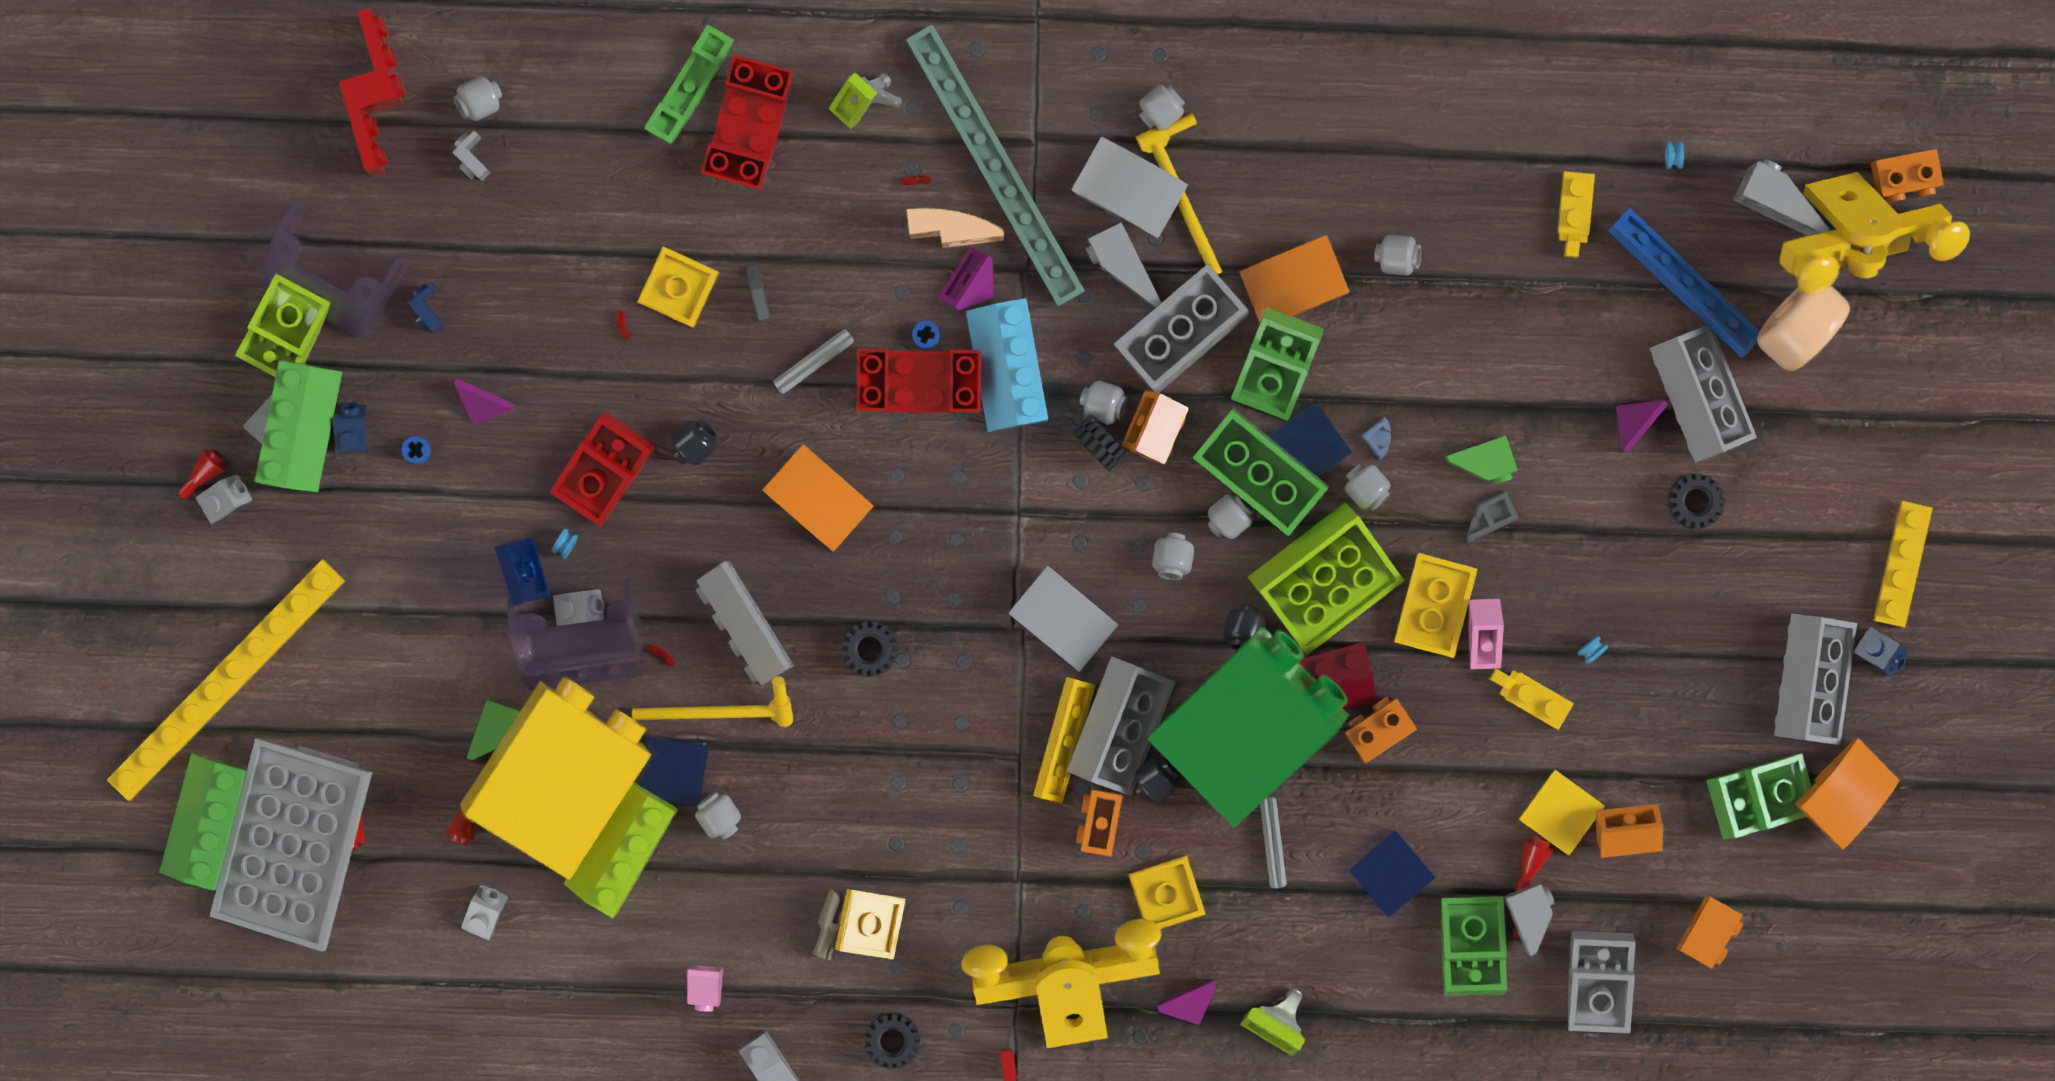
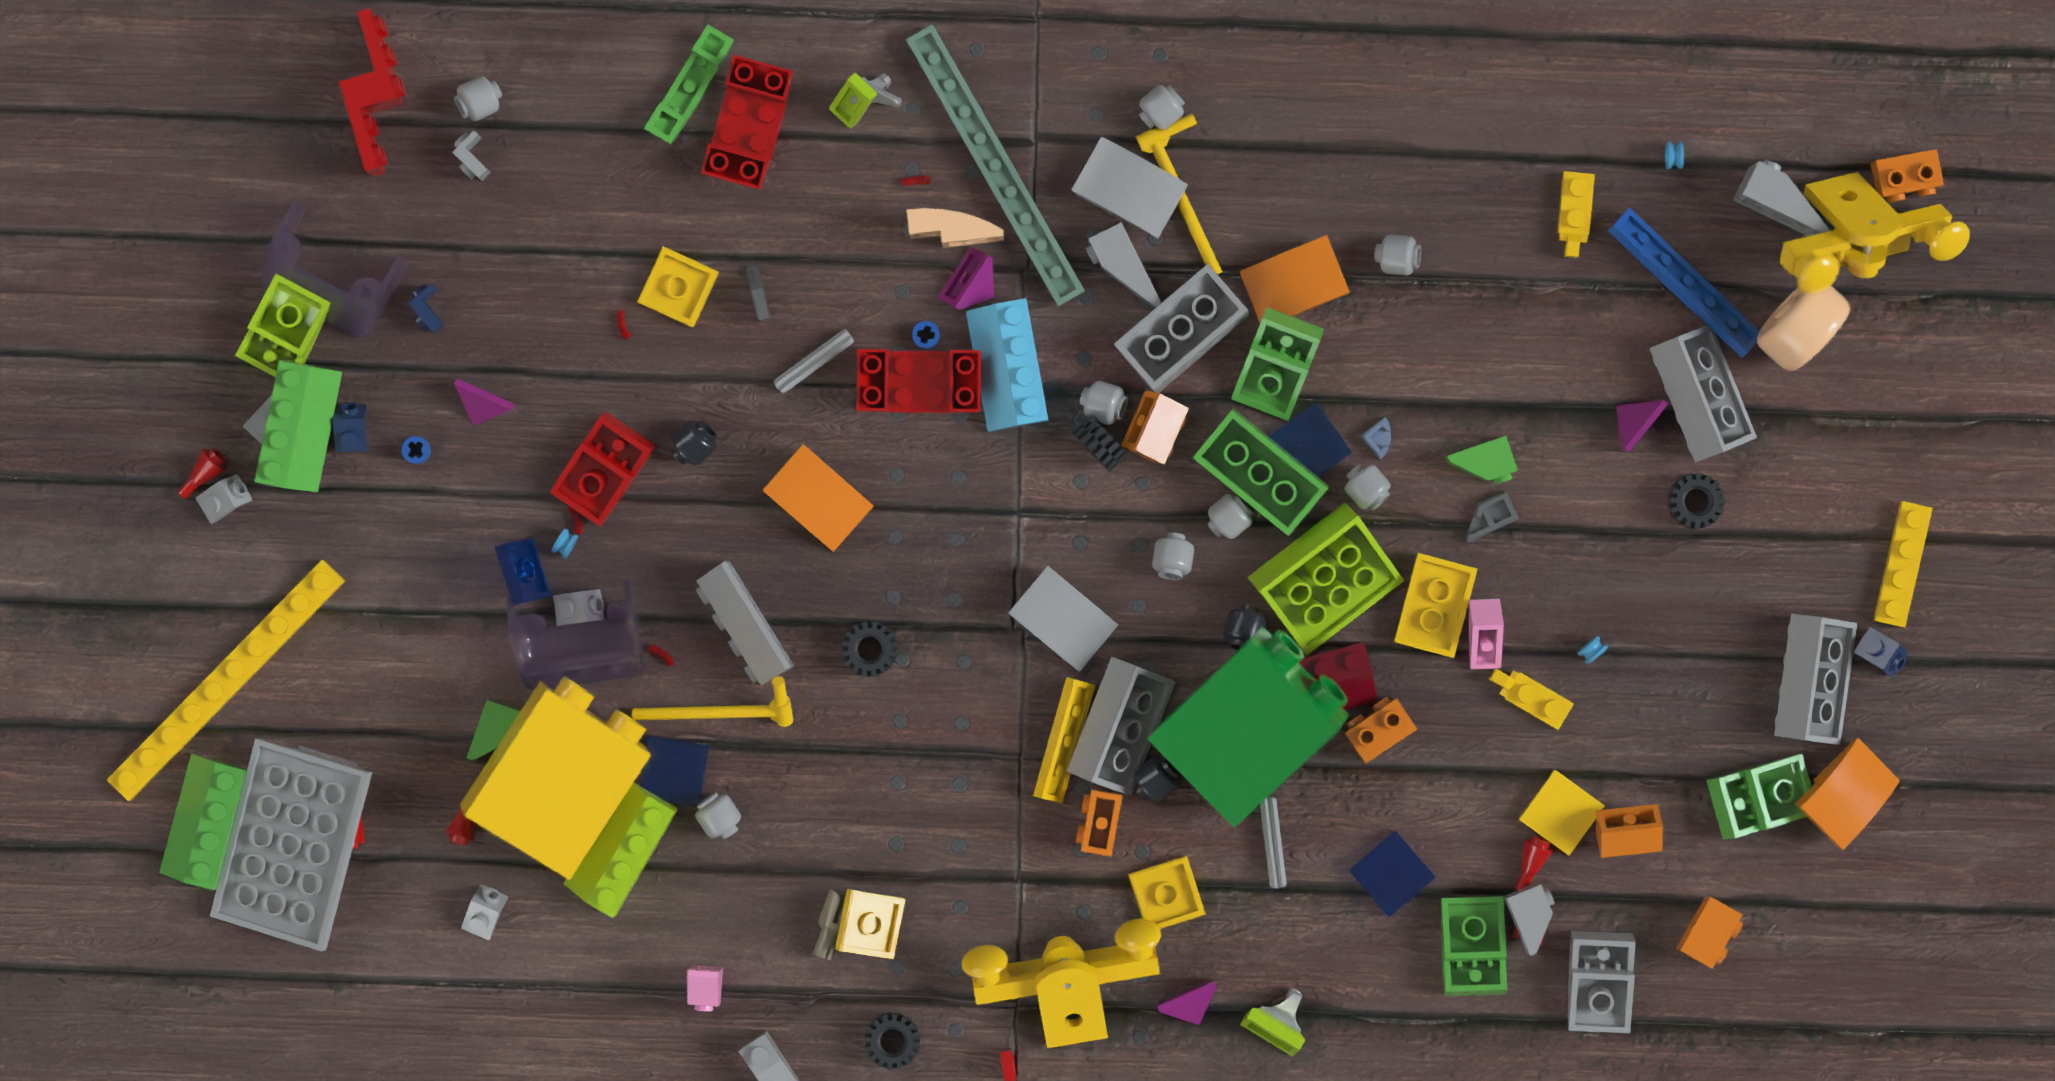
(578, 525): none -> red leg

